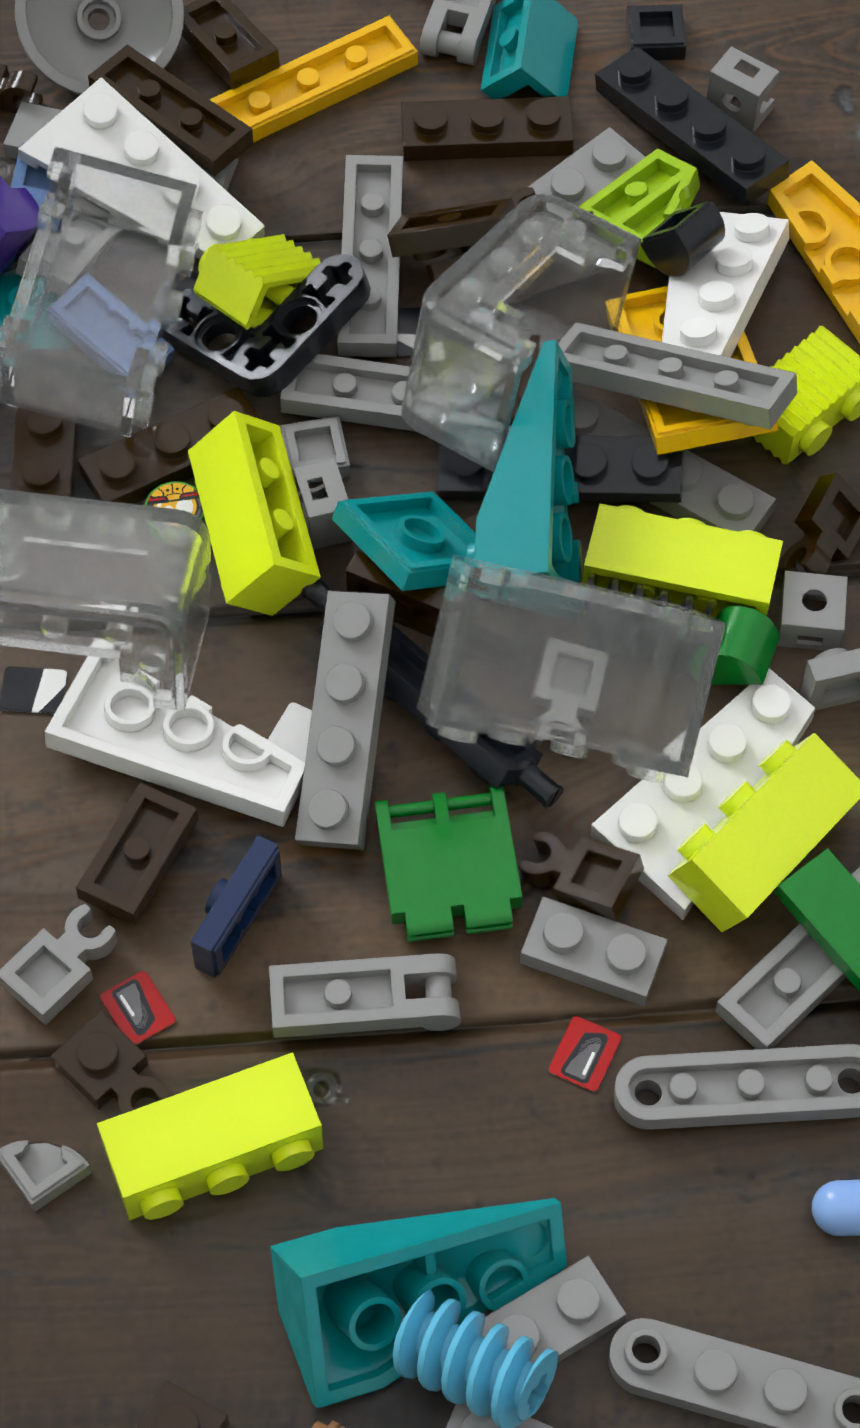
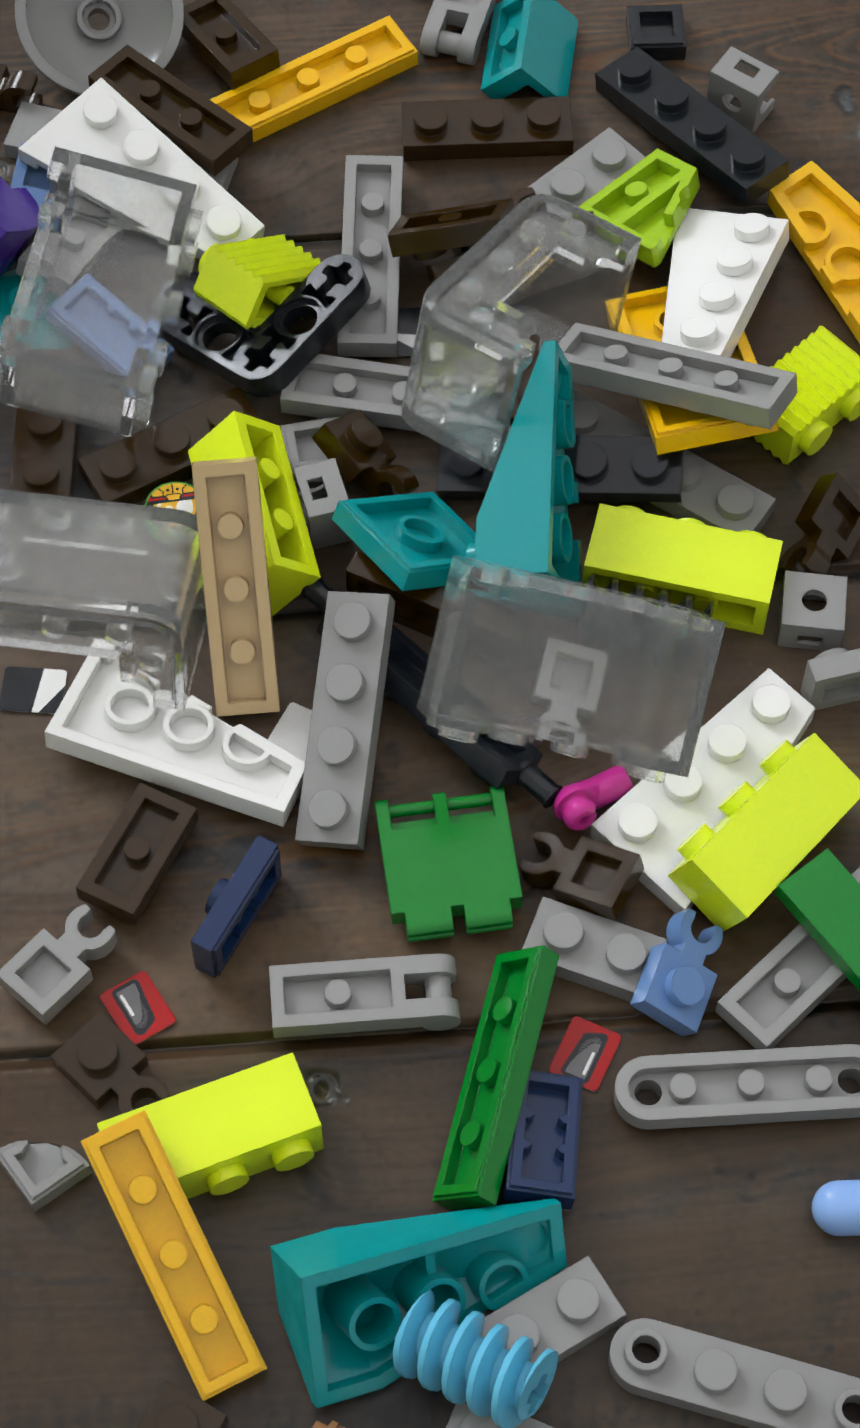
(173, 1255): none -> yellow tile
(236, 586): none -> tan plate
(364, 455): none -> dark brown plate
(495, 1079): none -> green tile
(545, 1141): none -> dark blue plate
(580, 800): none -> dark pink arm
(674, 981): none -> medium blue plate
(684, 238): black brick -> none
(745, 647): green brick -> none

